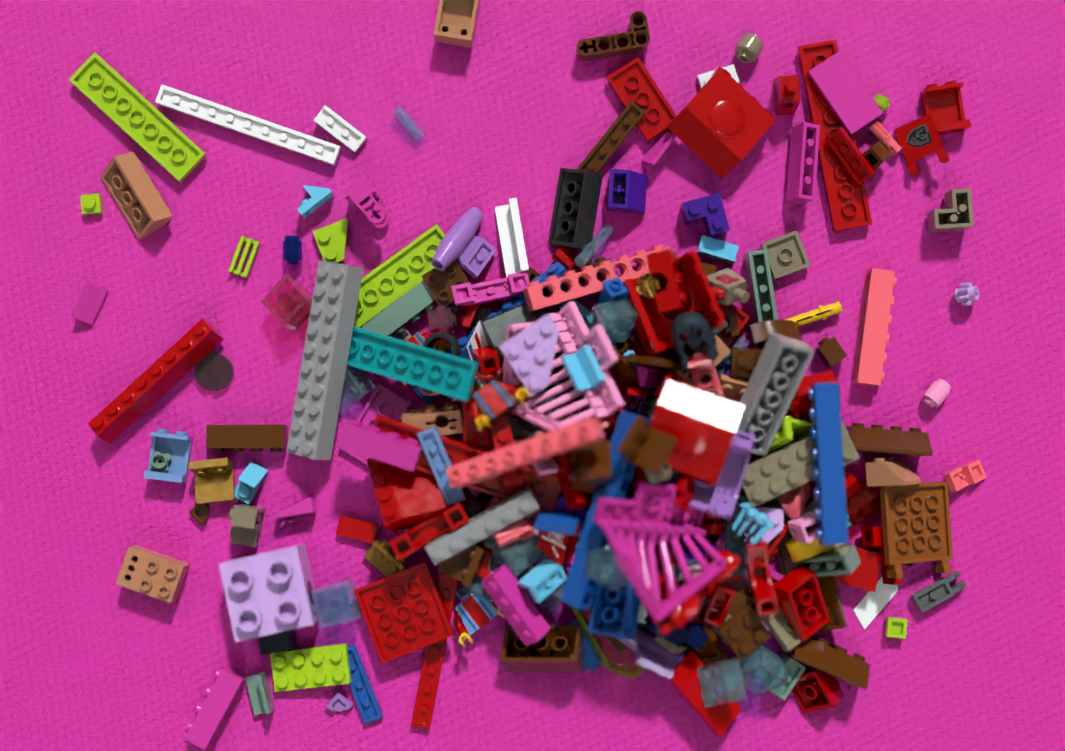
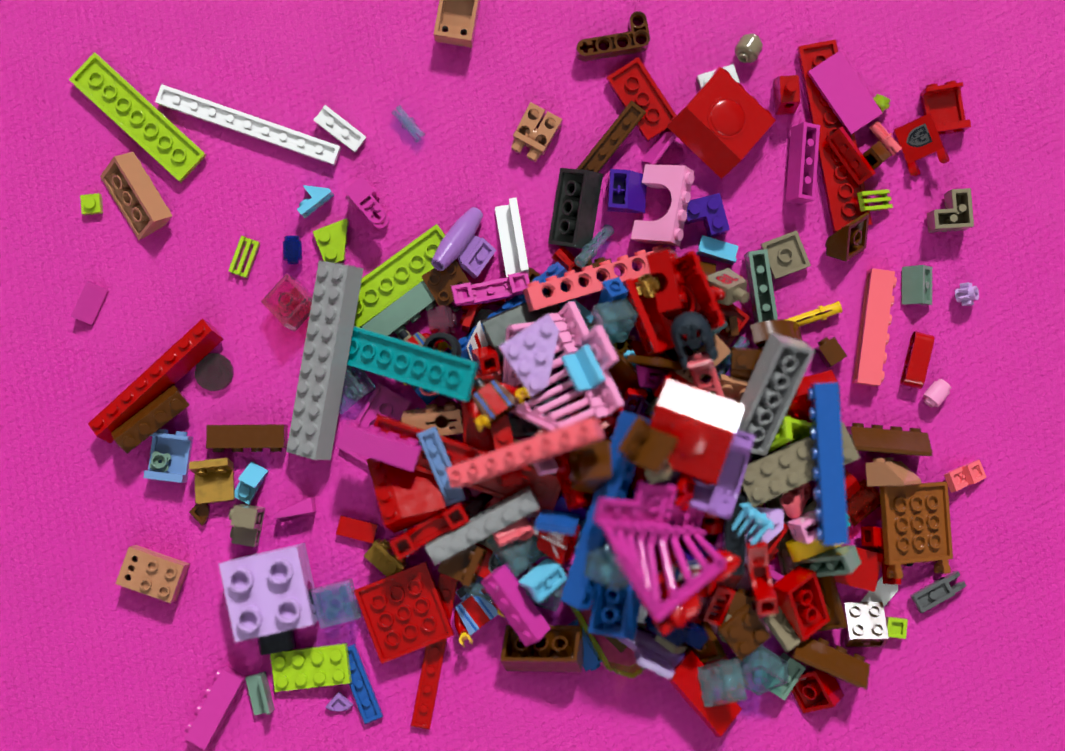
(150, 419): none -> reddish brown brick
(533, 136): none -> nougat hips
(670, 227): none -> bright pink arch
(849, 239): none -> reddish brown slope
(865, 624): none -> bracket
(885, 199): none -> lime tile
(917, 285): none -> sand green panel
(917, 360): none -> red beam

